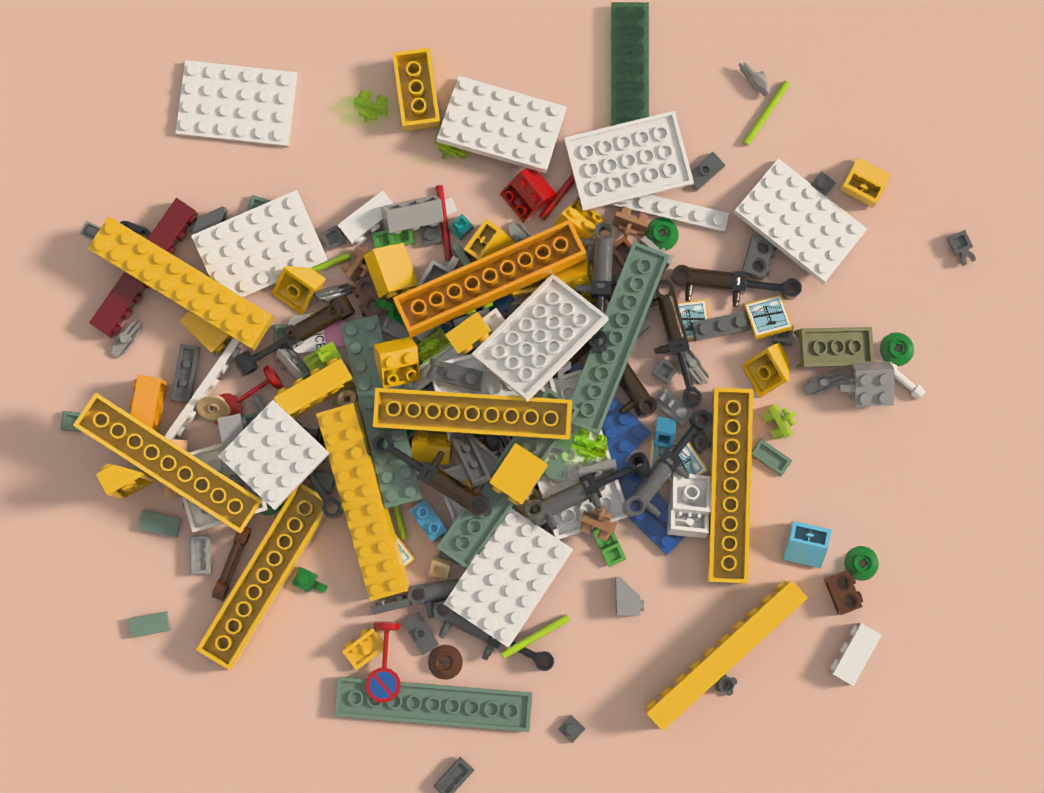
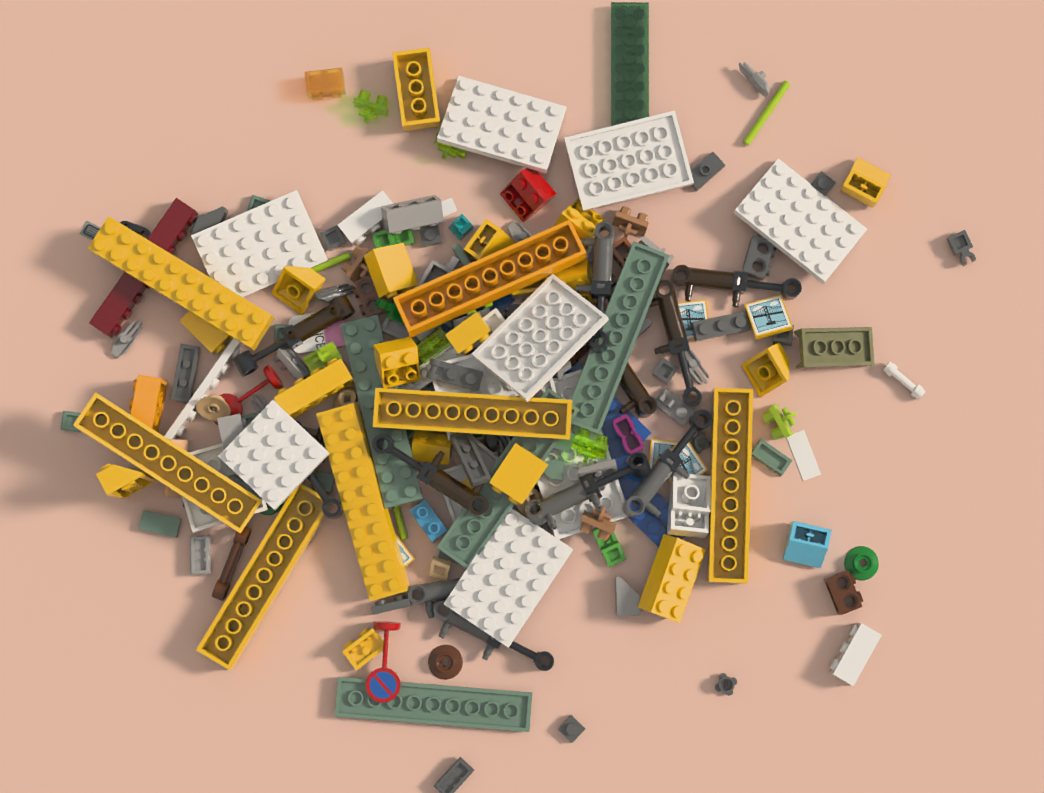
(149, 624): sand green tile -> none
(236, 103): white plate -> none
(307, 580): green plate -> none
(325, 83): none -> clear yellow brick
(420, 633): dark grey plate -> none
(444, 225): red bar -> none
(535, 636): lime bar -> none
(556, 199): red bar -> none
(625, 430): none -> magenta brick
(664, 432): dark azure brick -> none
(670, 229): green piece -> none
(671, 578): none -> yellow brick
(678, 212): white plate -> none
(725, 654): yellow brick -> none
(803, 455): none -> white sticker
(821, 384): light grey piece -> none
(870, 384): light grey hinge -> none
(888, 351): green piece -> none

